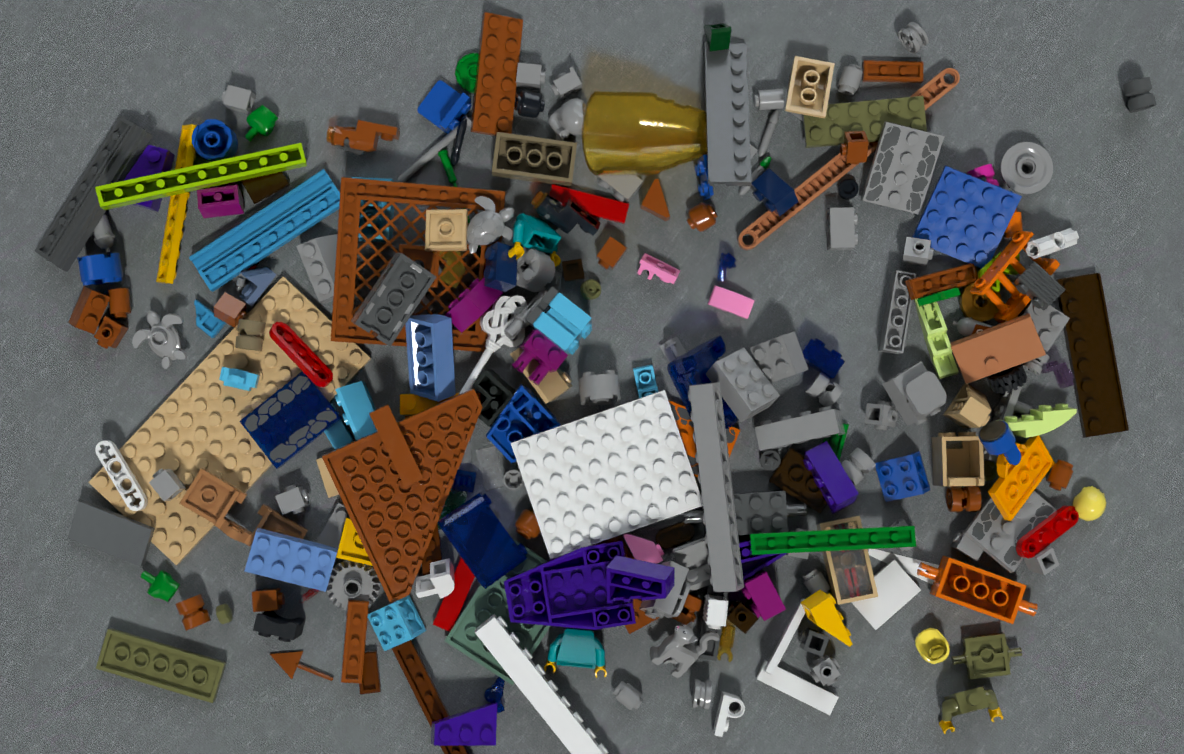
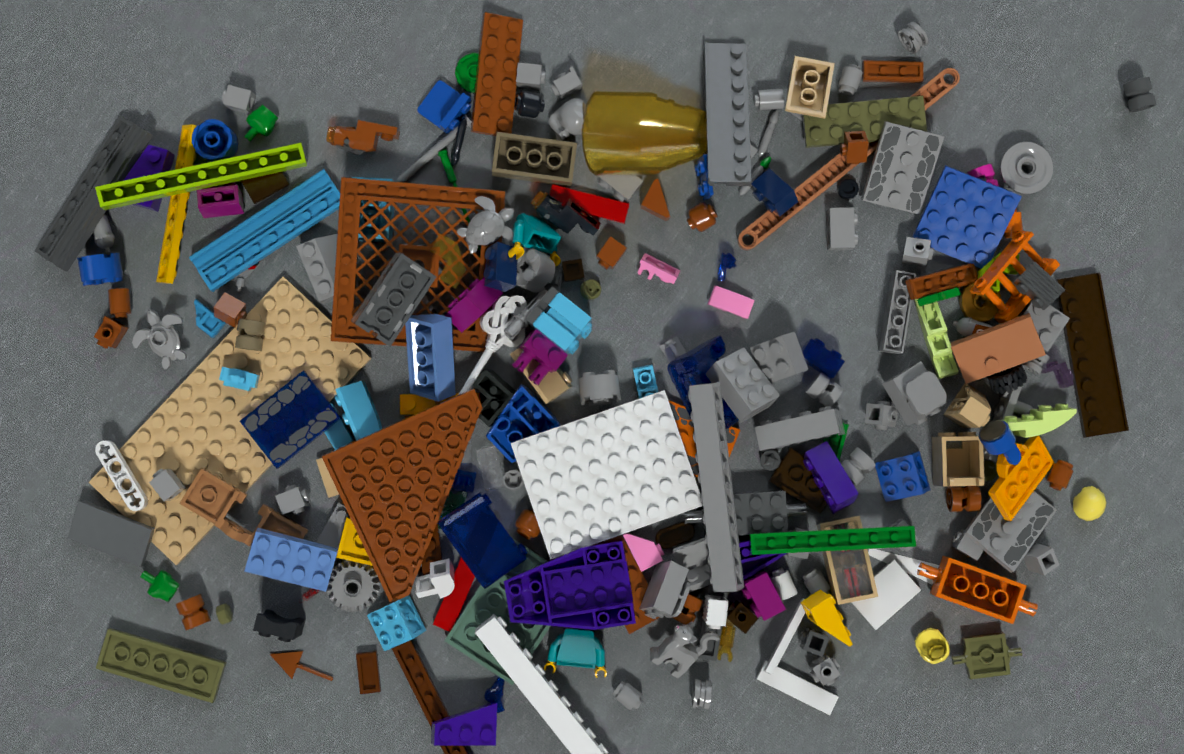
(89, 310): dark orange brick -> none
(260, 279): sand blue slope -> none
(267, 599): dark orange brick -> none
(301, 354): red plate -> none
(355, 641): dark orange tile -> none
(396, 445): dark orange tile -> none
(446, 230): tan tile -> none
(638, 580): dark purple wedge -> none
(718, 36): dark green slope -> none
(721, 723): white plate -> none
(783, 584): none -> white brick
(968, 702): olive torso -> none
(1047, 532): red plate -> none
(1051, 243): white piece -> none

